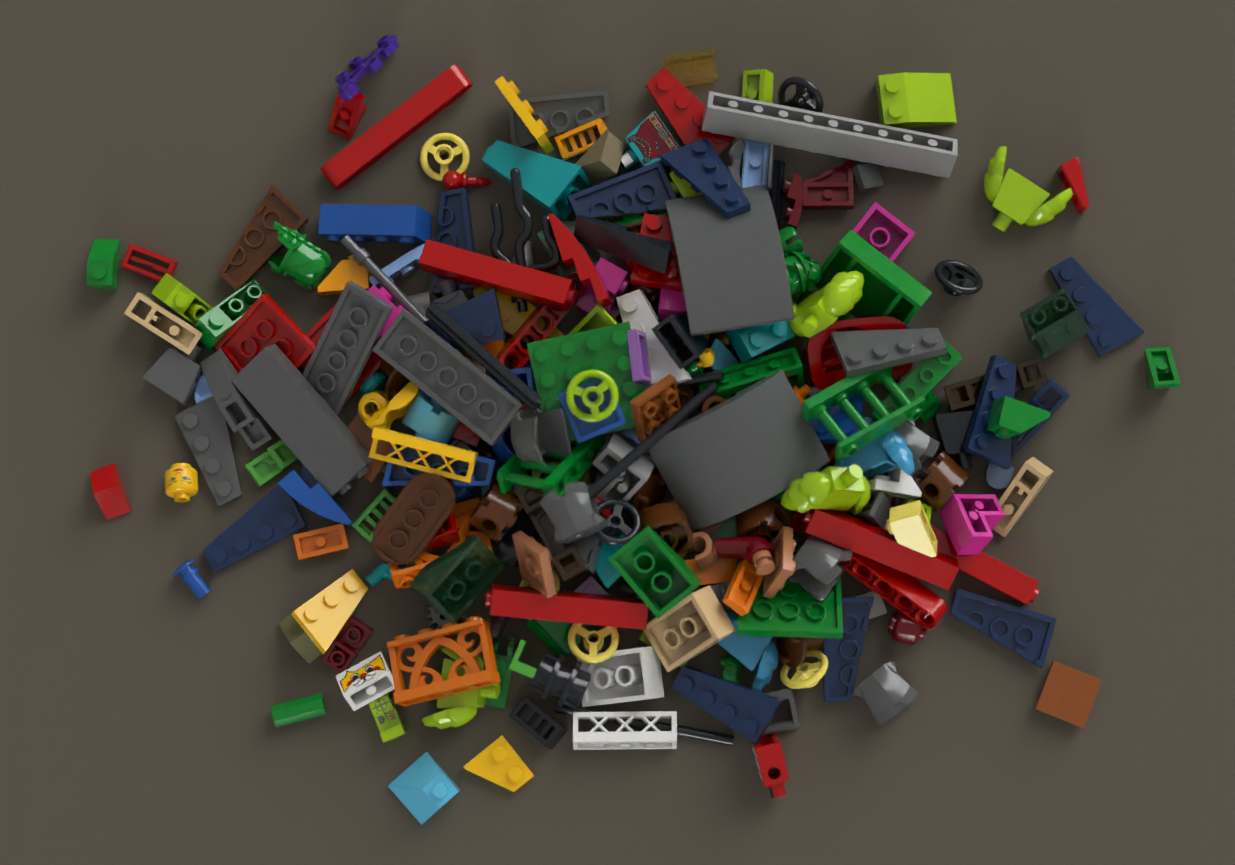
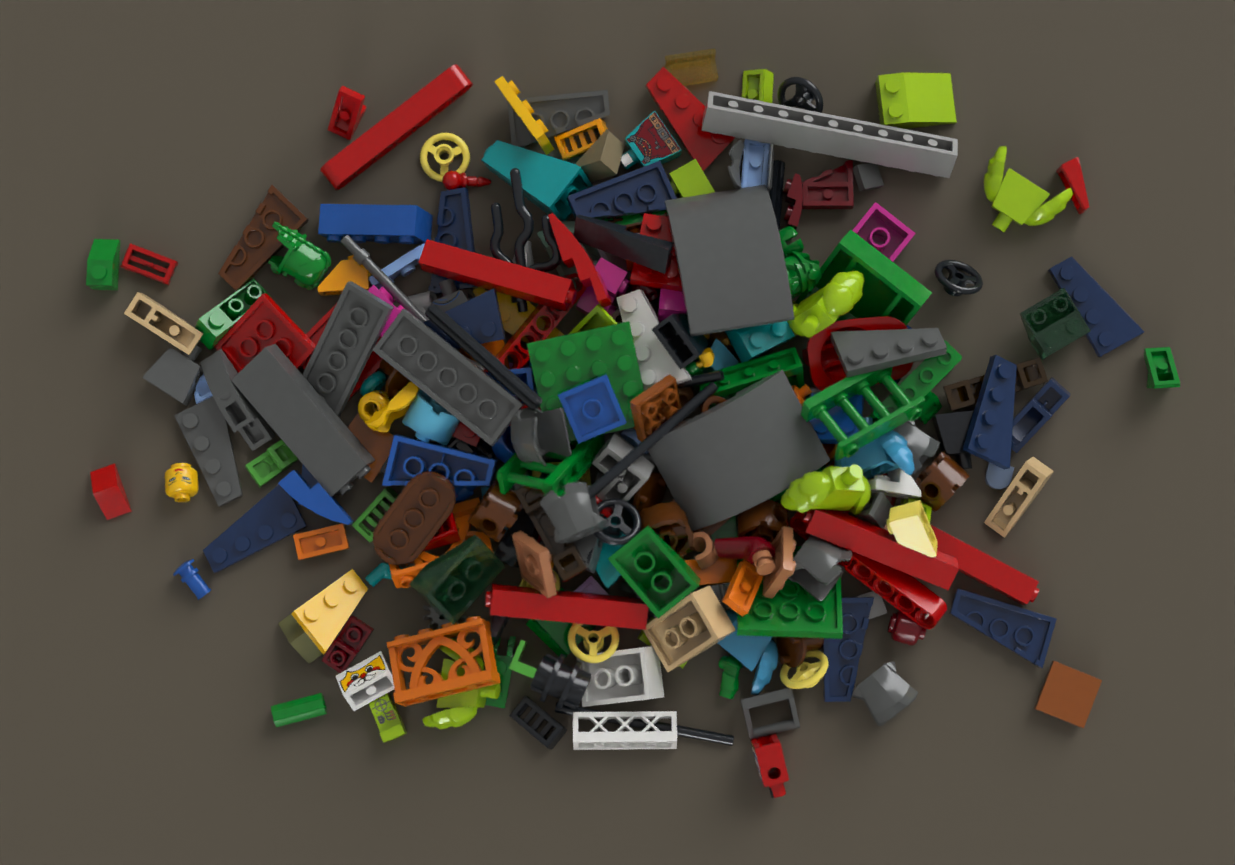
(180, 299): lime slope -> none
(347, 82): dark purple plant -> none
(424, 445): yellow fence -> none
(424, 788): medium azure slope -> none
(500, 765): yellow wing -> none
(607, 383): lime piece -> none
(639, 357): medium lavender tile -> none
(708, 175): dark blue wing -> none
(736, 706): dark blue wing -> none
(971, 521): dark pink brick -> none
(1013, 417): green slope -> none

